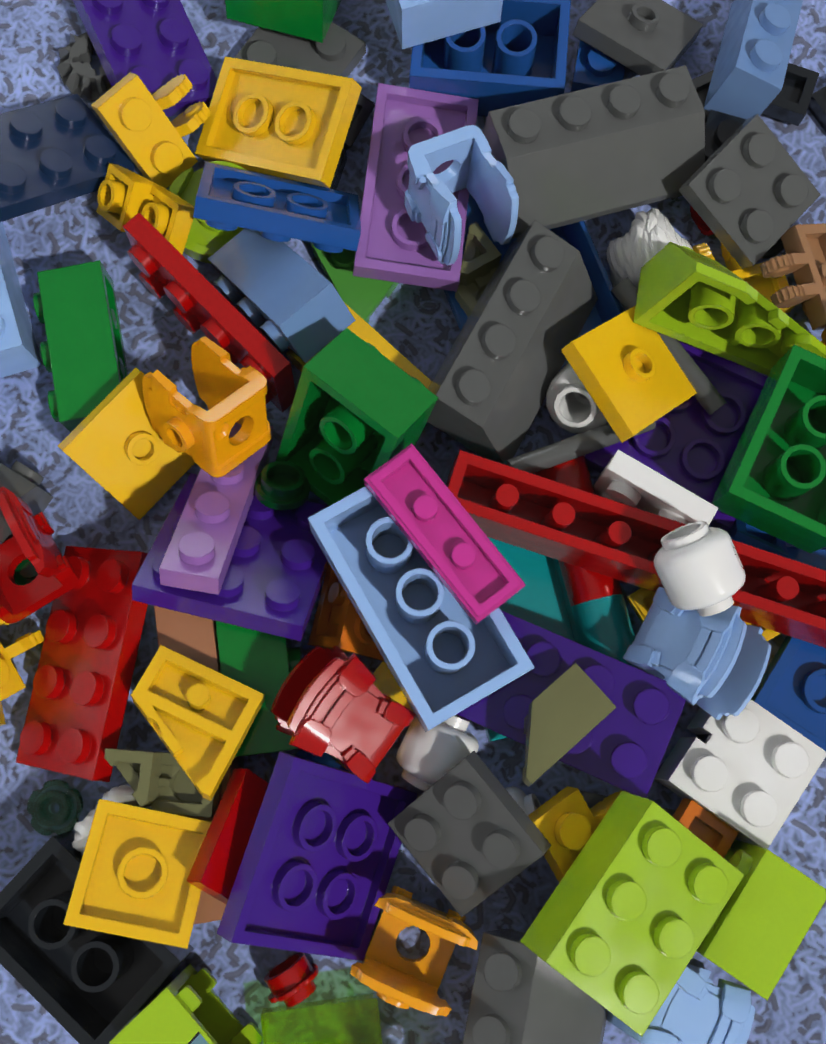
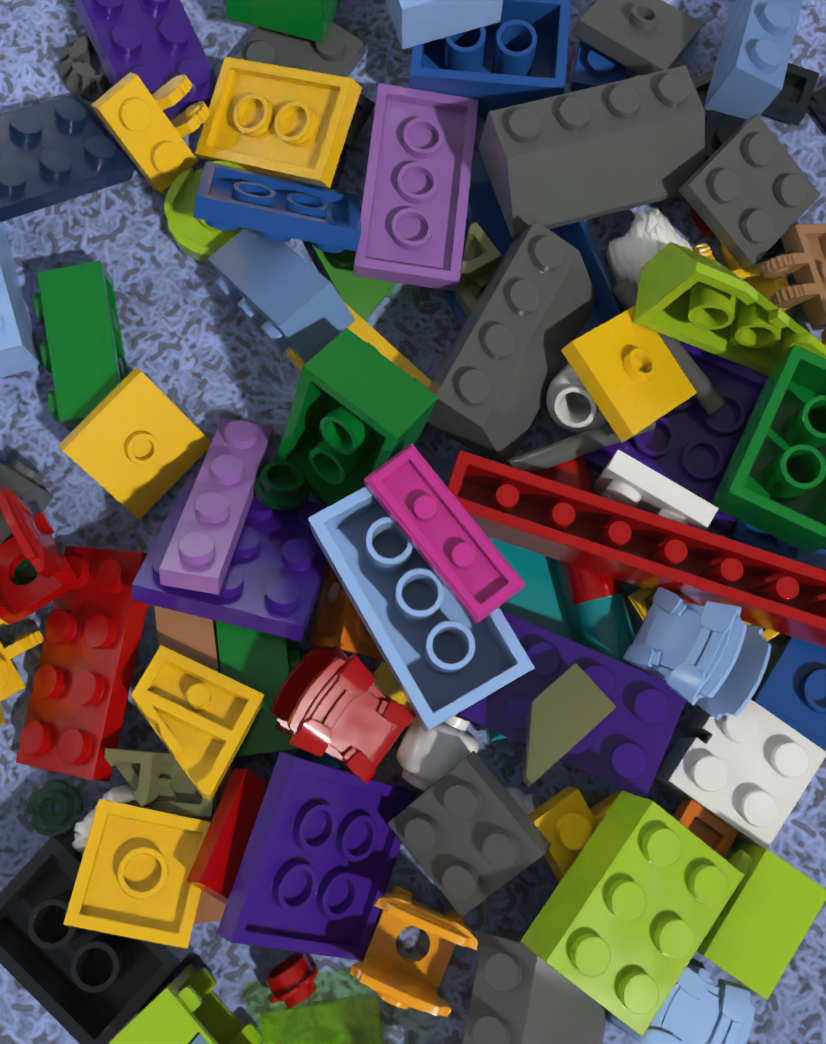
(128, 193): yellow slope -> none
(206, 309): red plate -> none
(230, 397): light orange piece -> none
(474, 168): light blue piece -> none
(699, 568): white head -> none

